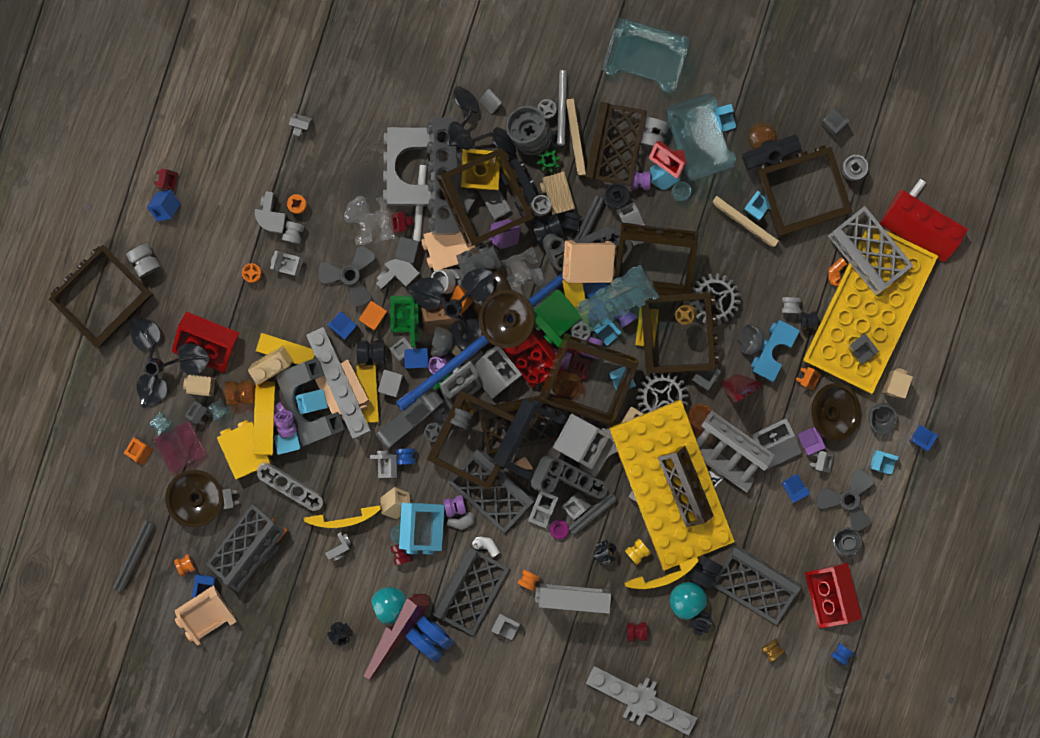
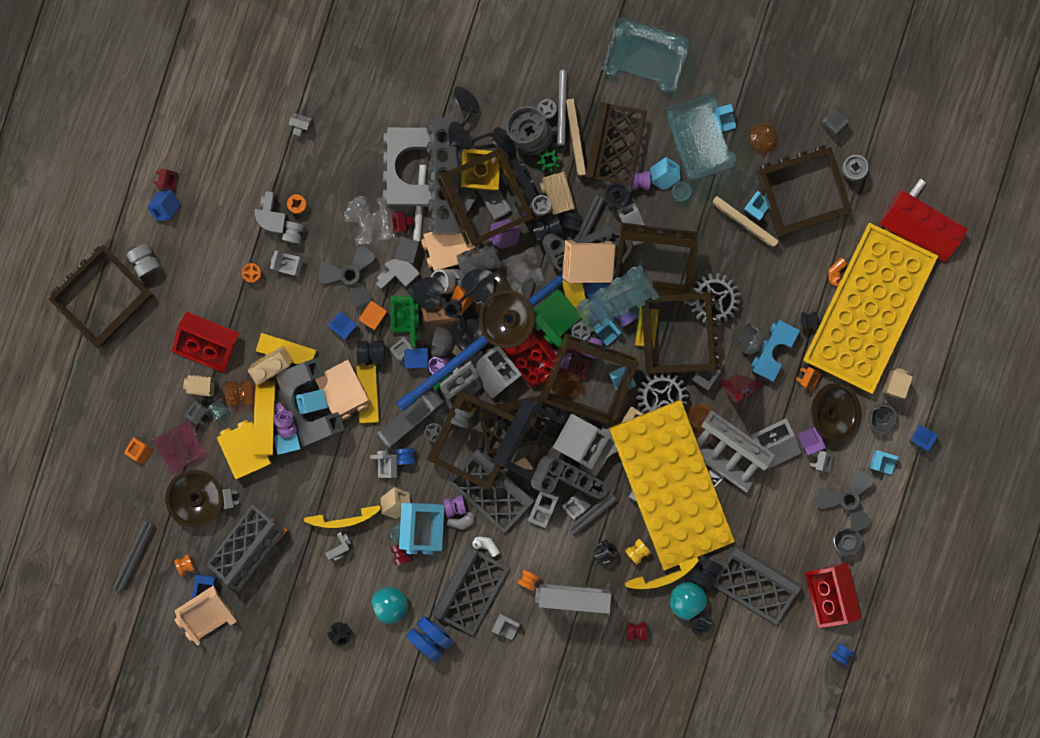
(150, 387): black plant -> none
(160, 423): clear light blue wheel -> none
(288, 488): light grey beam -> none
(338, 383): light grey plate -> none
(390, 383): light grey panel -> none
(392, 636): wedge -> none
(490, 101): light grey slope -> none
(559, 529): magenta tile -> none
(641, 700): light grey hinge -> none
(648, 138): light grey wheel -> none
(669, 160): red slope -> none
(683, 316): pearl gold wheel -> none
(689, 486): dark brown fence -> none
(771, 152): black piece -> none
(772, 650): pearl gold wheel -> none
(791, 305): light grey wheel -> none
(795, 488): blue panel -> none
(860, 262): light grey fence -> none
(863, 348): dark grey panel -> none

